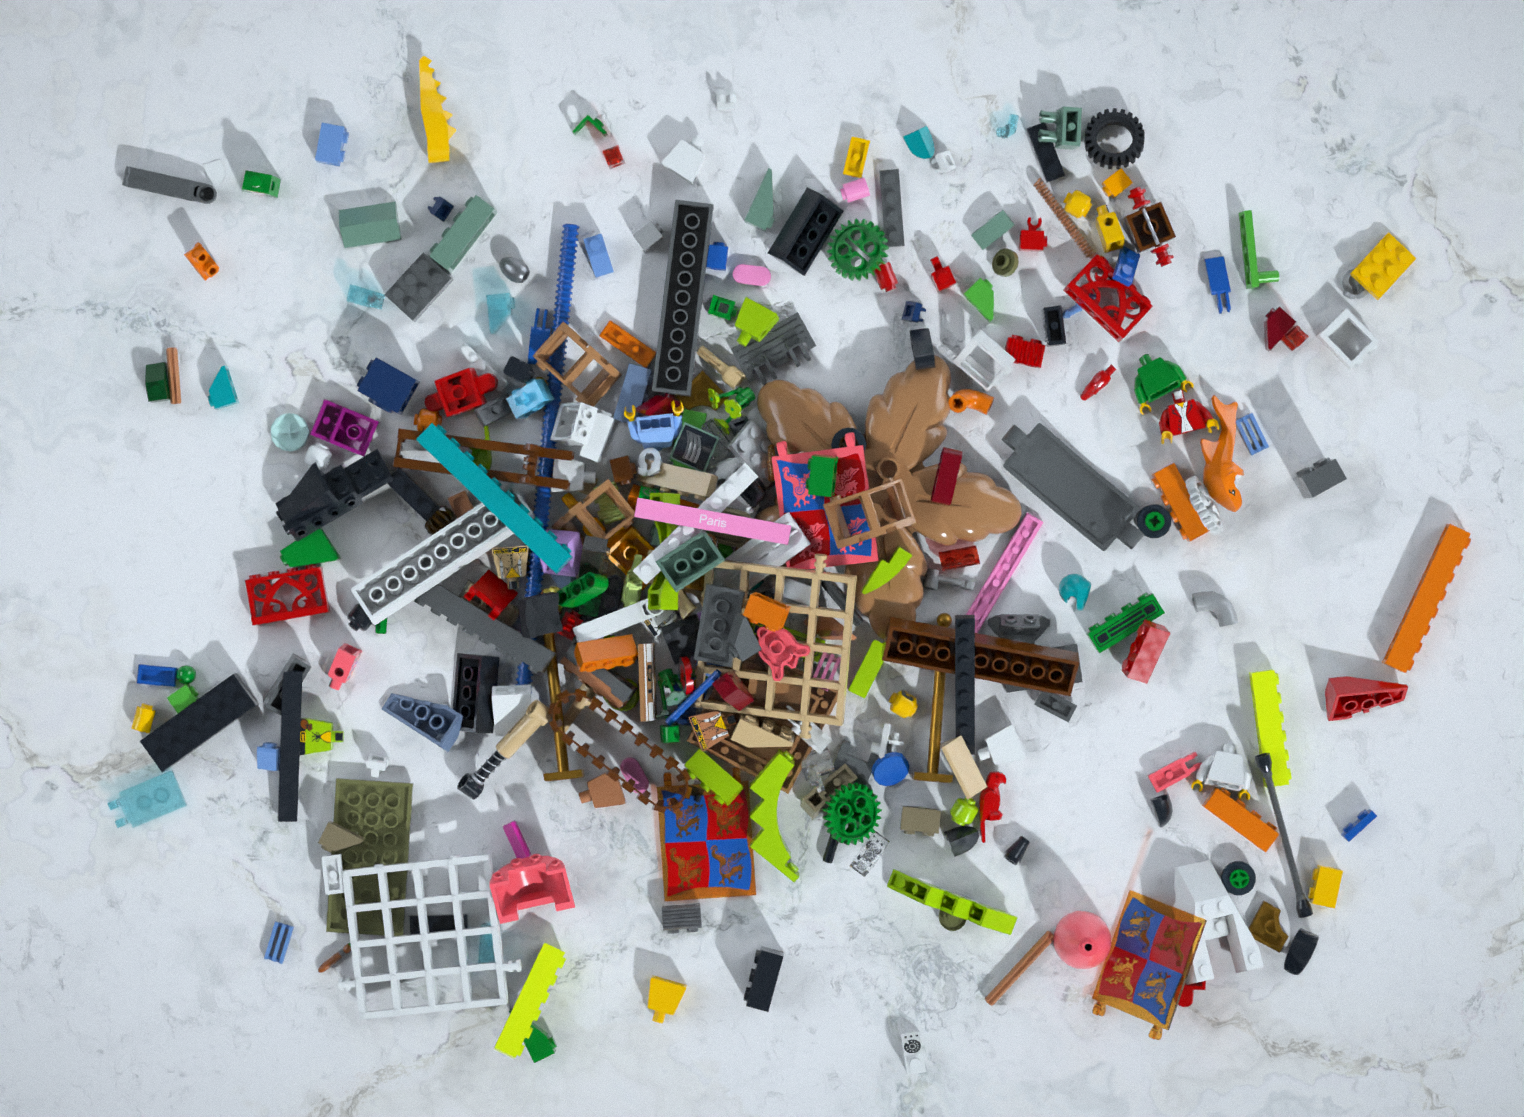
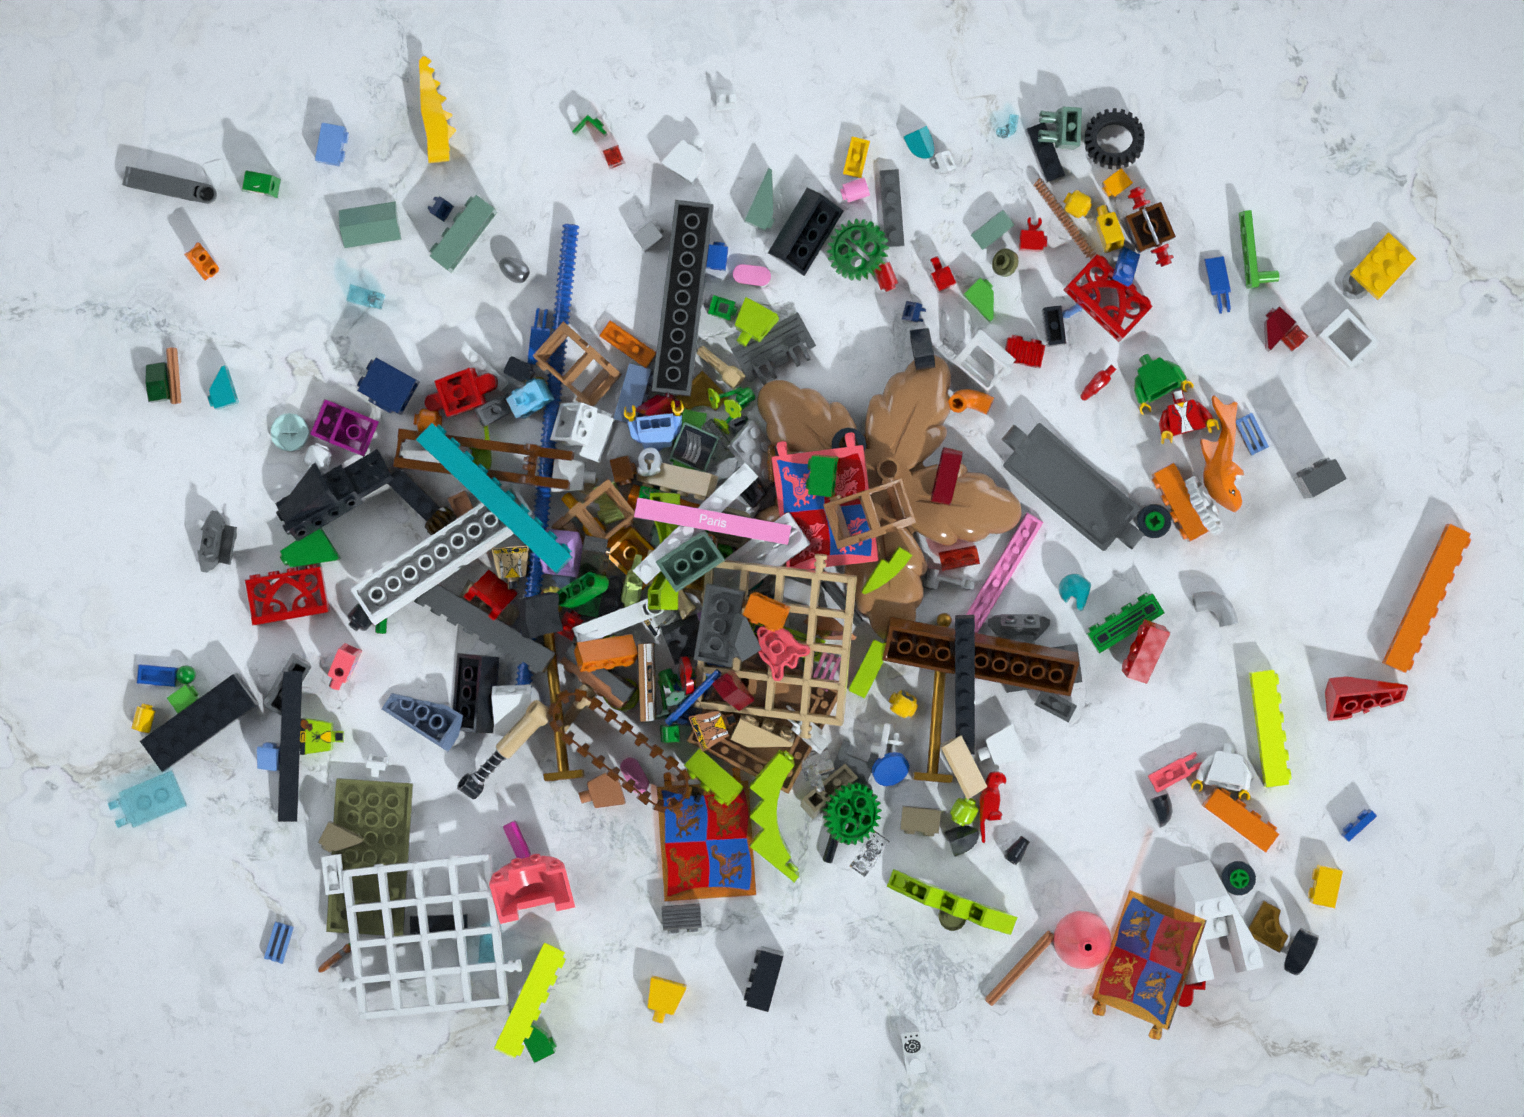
(216, 542): none -> dark grey piece
(418, 287): dark grey brick -> none
(499, 310): clear light blue slope -> none
(598, 255): medium blue slope -> none
(1303, 906): dark grey hose -> none

